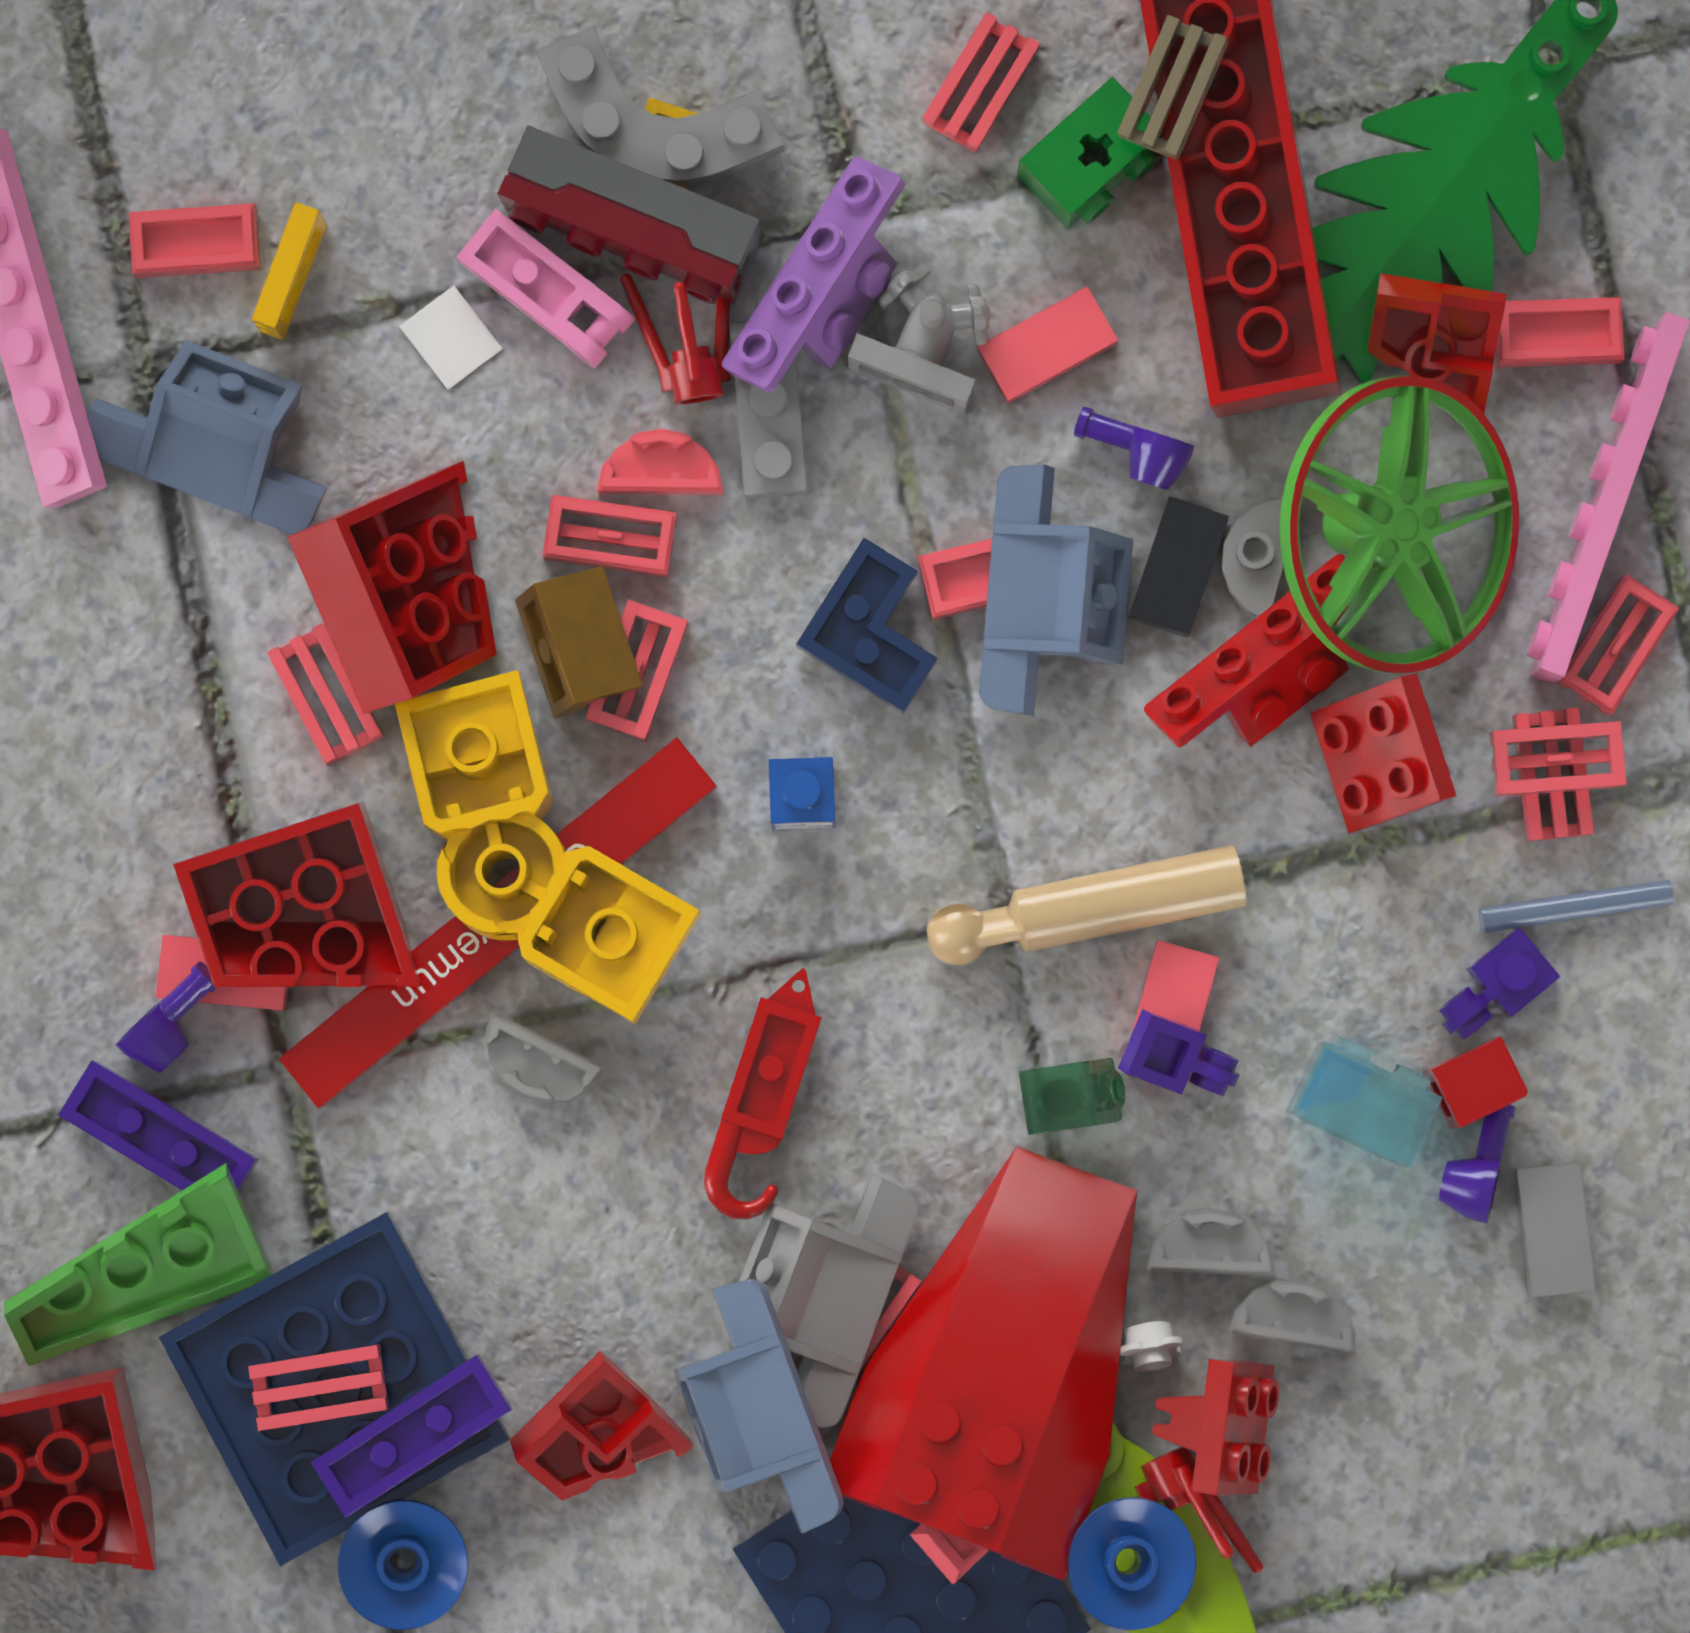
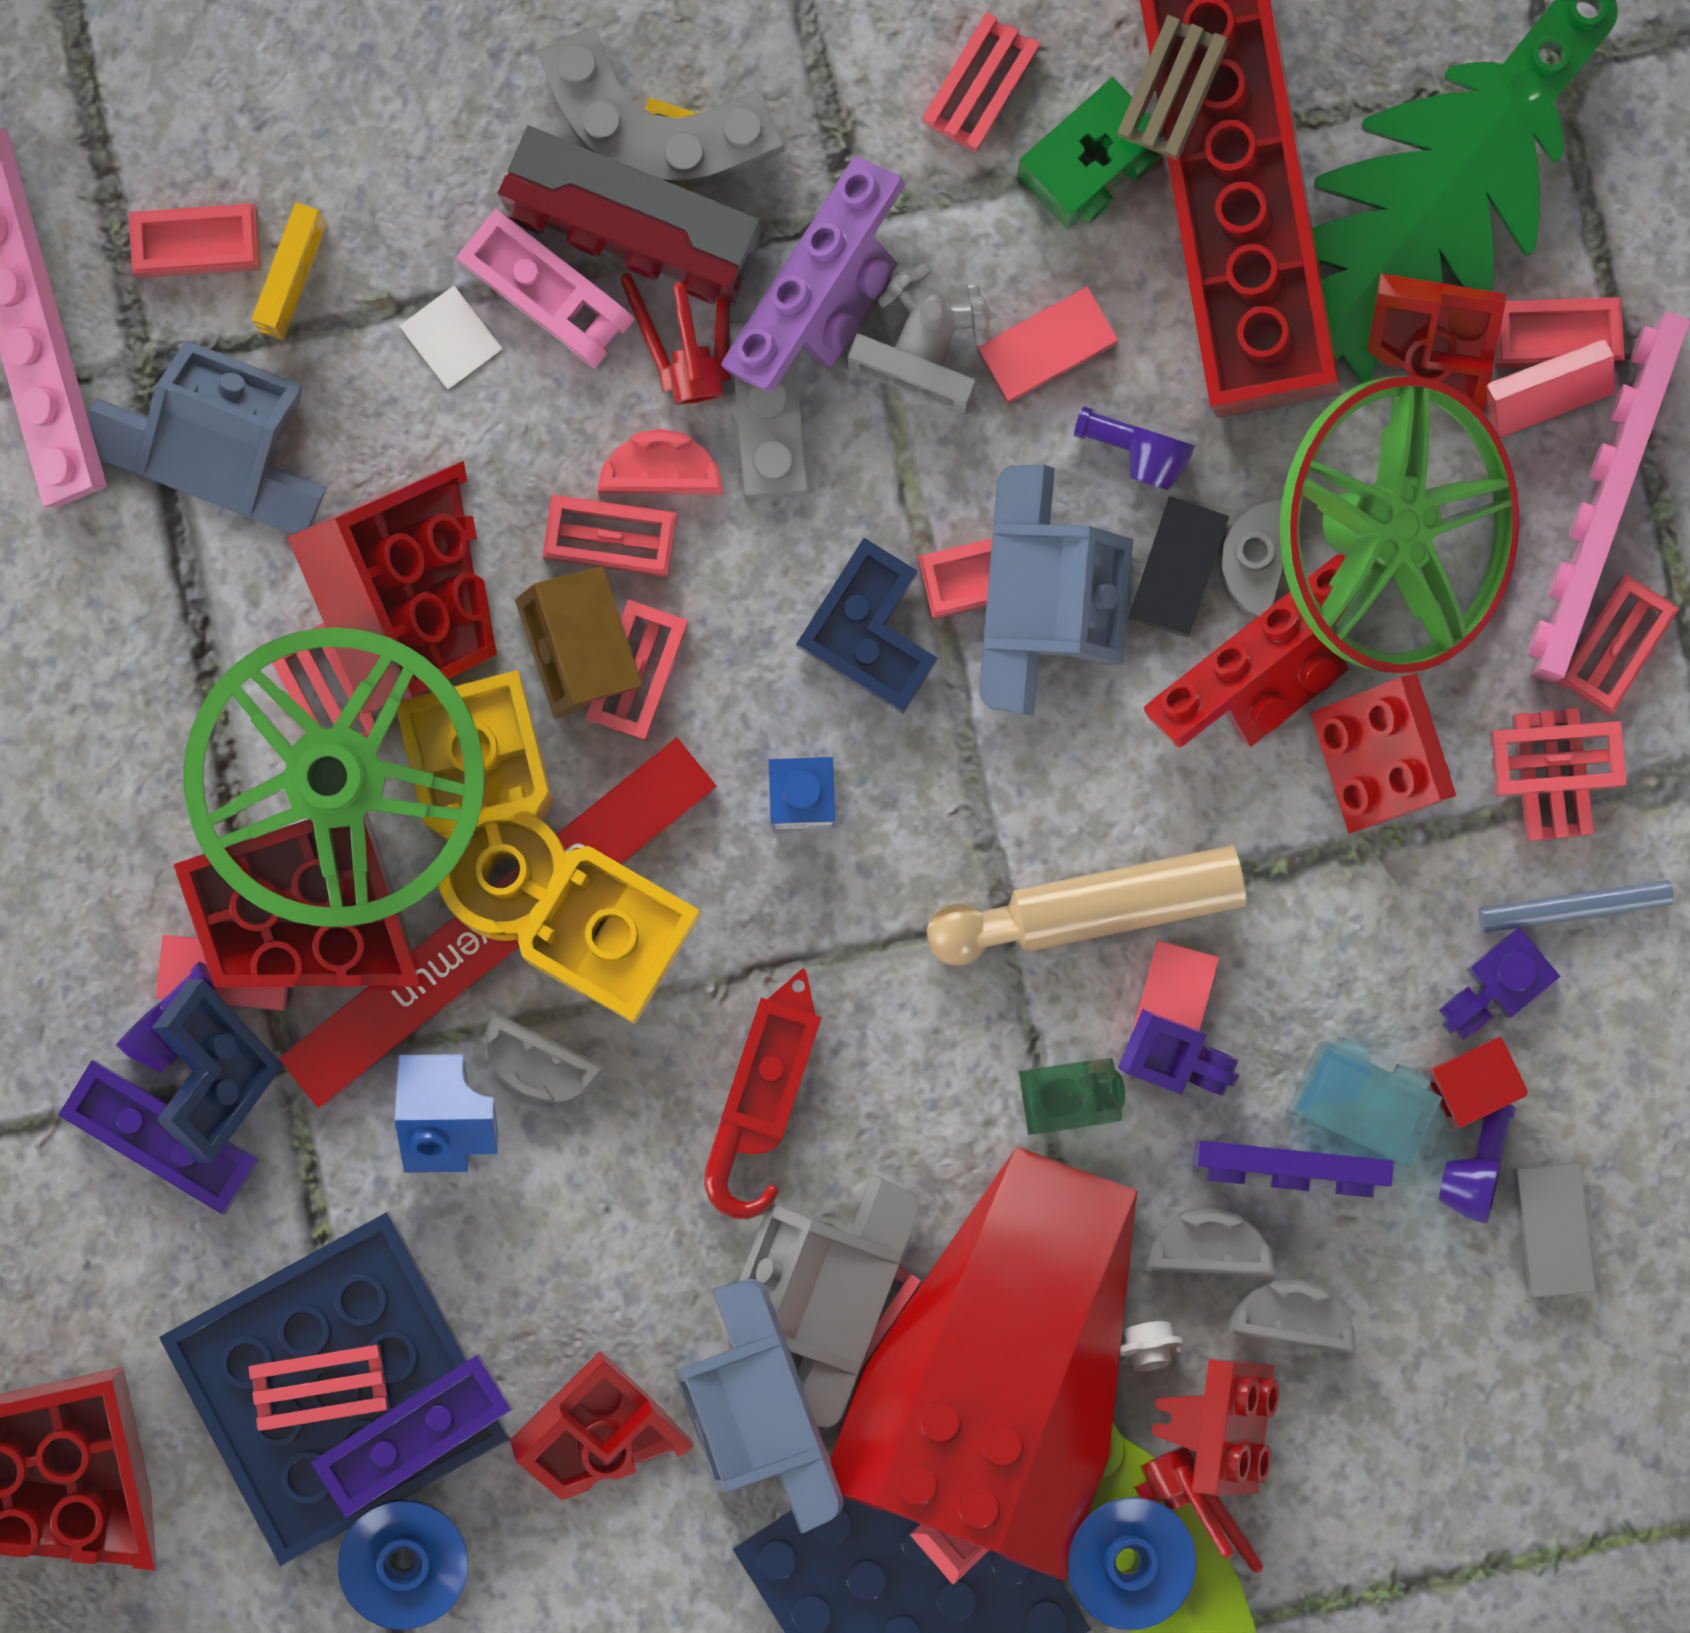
(153, 1268): bright green wing -> none
(227, 1067): none -> dark blue plate
(333, 777): none -> bright green wheel
(440, 1116): none -> brick
(1292, 1167): none -> dark purple plate
(1551, 388): none -> coral tile

